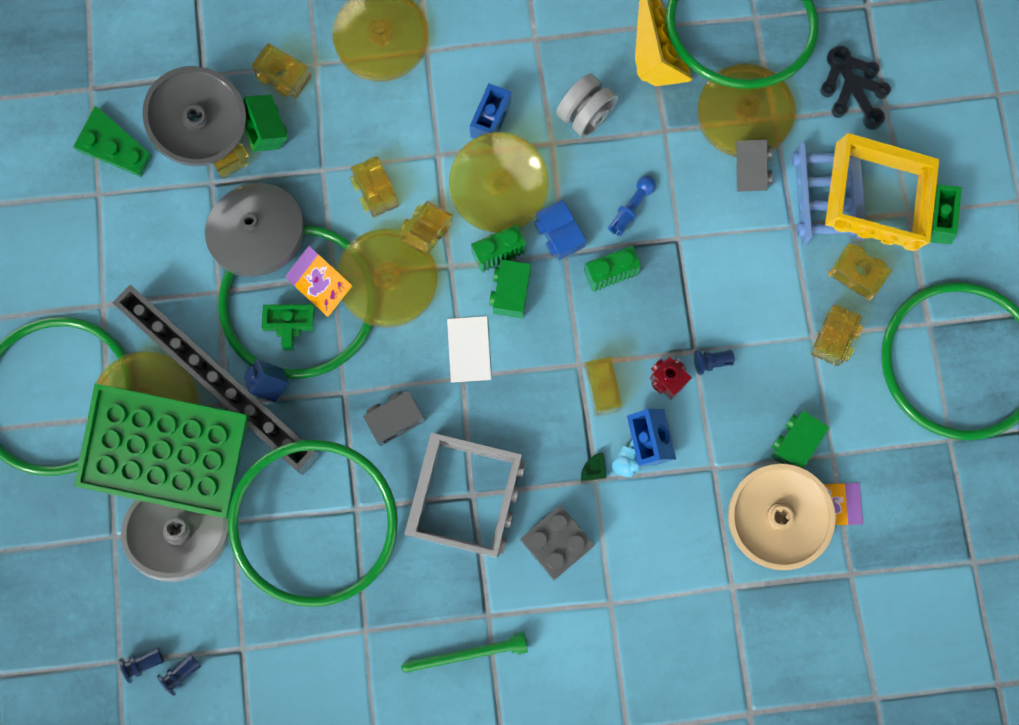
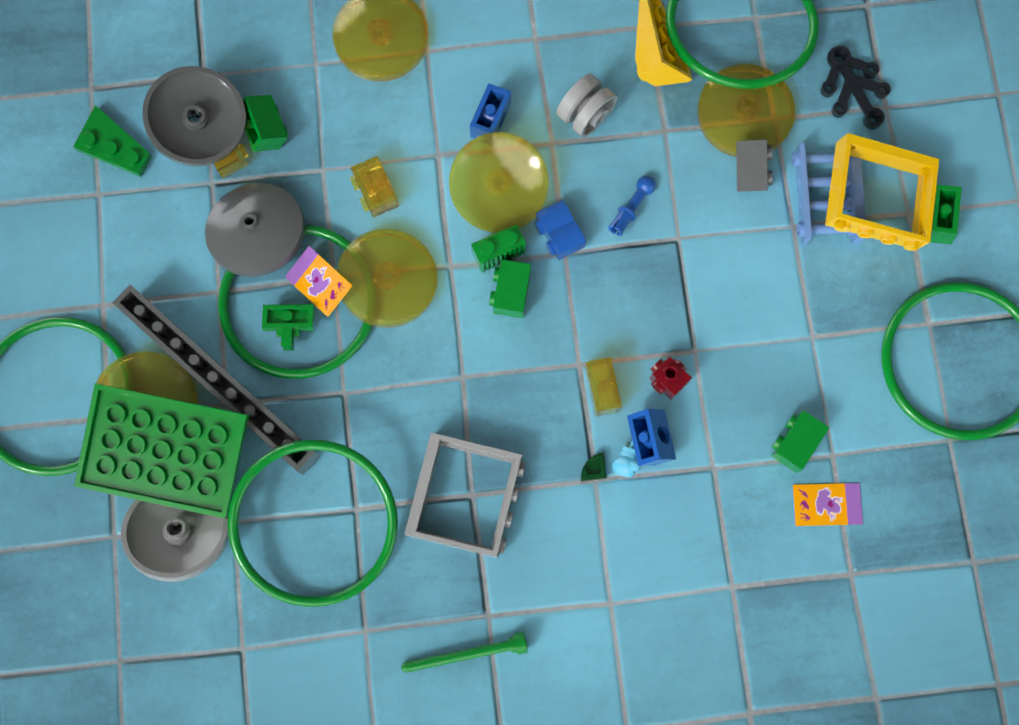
(138, 664): dark blue pin -> none
(178, 674): dark blue pin -> none
(266, 380): dark blue brick -> none
(273, 60): clear yellow brick -> none
(393, 417): dark grey brick -> none
(426, 227): clear yellow brick -> none
(469, 349): white sticker -> none
(556, 542): dark grey brick -> none
(612, 268): green brick -> none
(712, 360): dark blue pin -> none
(781, 517): tan dish -> none
(837, 335): clear yellow brick -> none
(845, 271): clear yellow brick -> none

